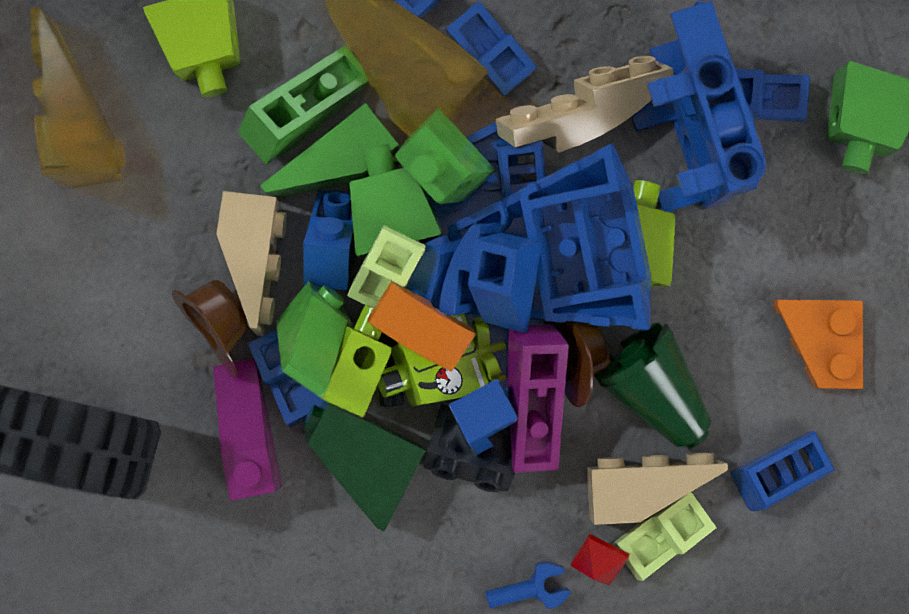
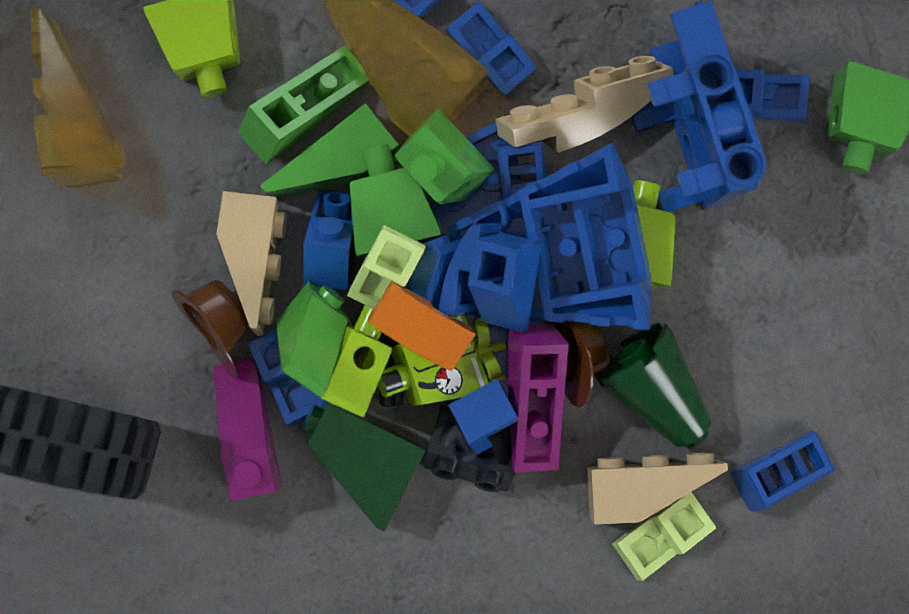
(531, 588): blue bar -> none
(599, 560): red slope -> none
(827, 339): orange wing -> none

